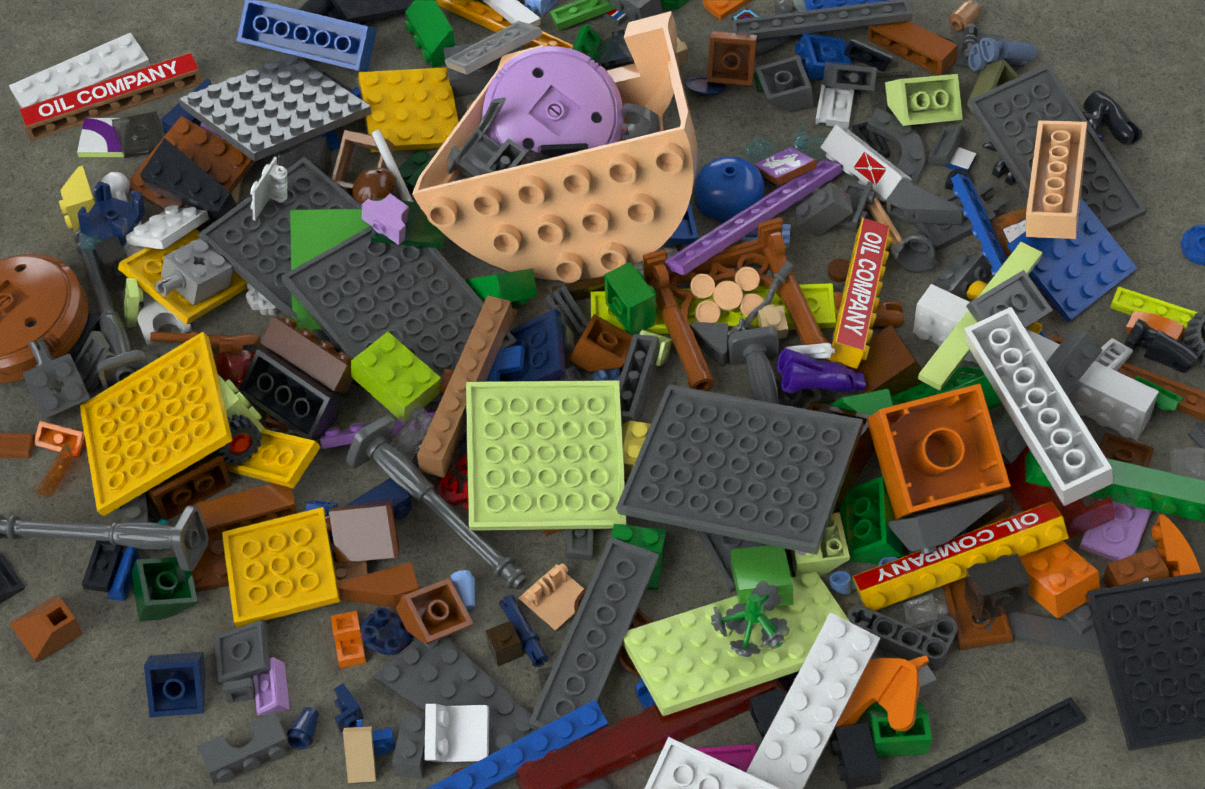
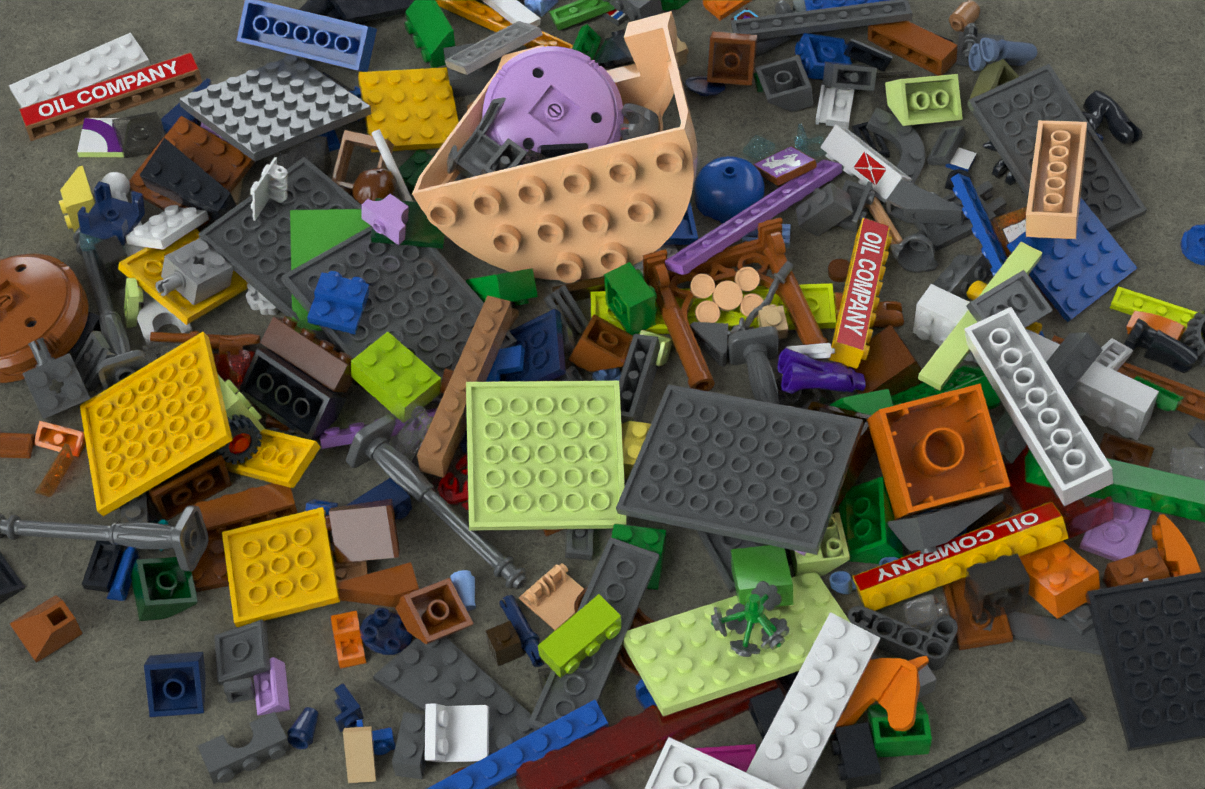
(338, 302): none -> blue plate
(580, 636): none -> lime brick

